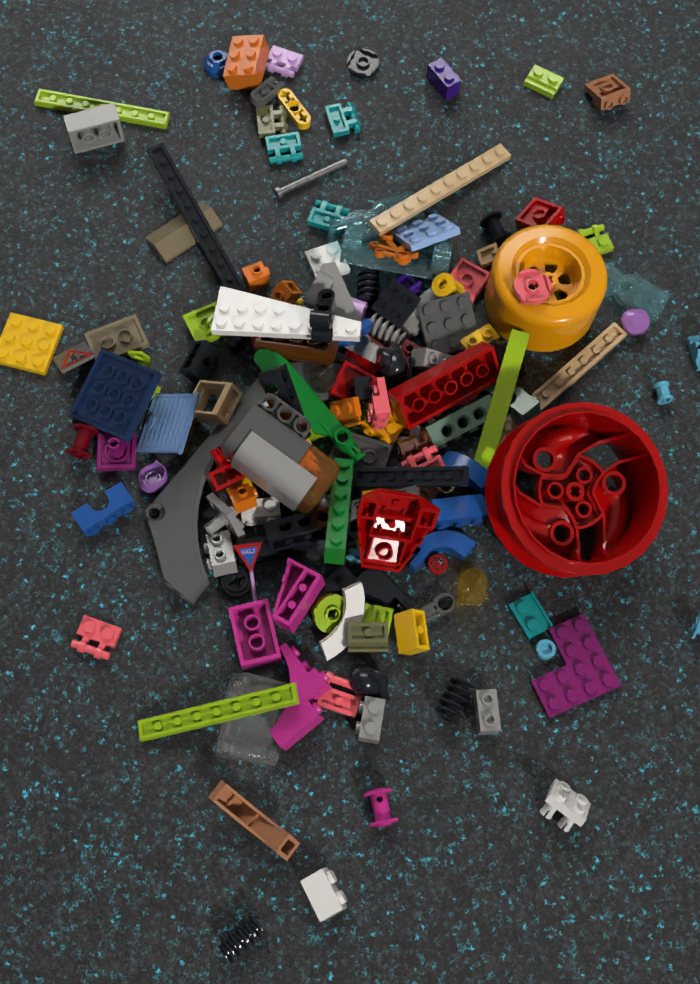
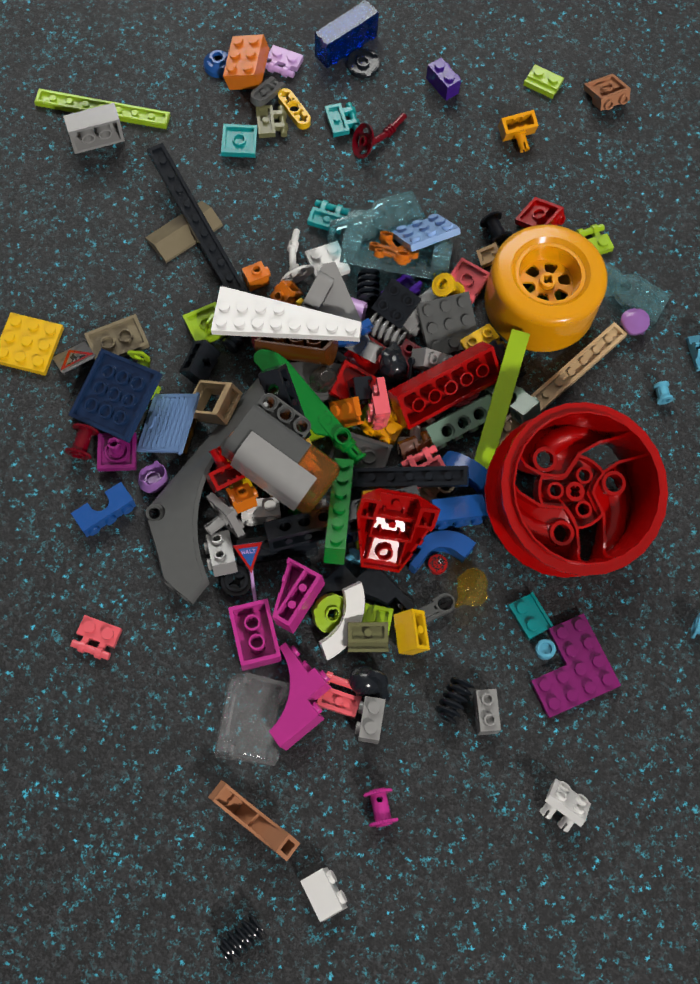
(218, 712): lime tile -> none
(239, 140): none -> teal plate
(278, 192): flat silver bar -> none
(284, 143): teal plate -> none
(295, 273): none -> white dish
(323, 316): black piece -> none
(346, 34): none -> clear blue brick
(367, 140): none -> dark red dish
(439, 190): tan plate -> none
(518, 127): none -> light orange brick
(528, 296): coral plate -> none

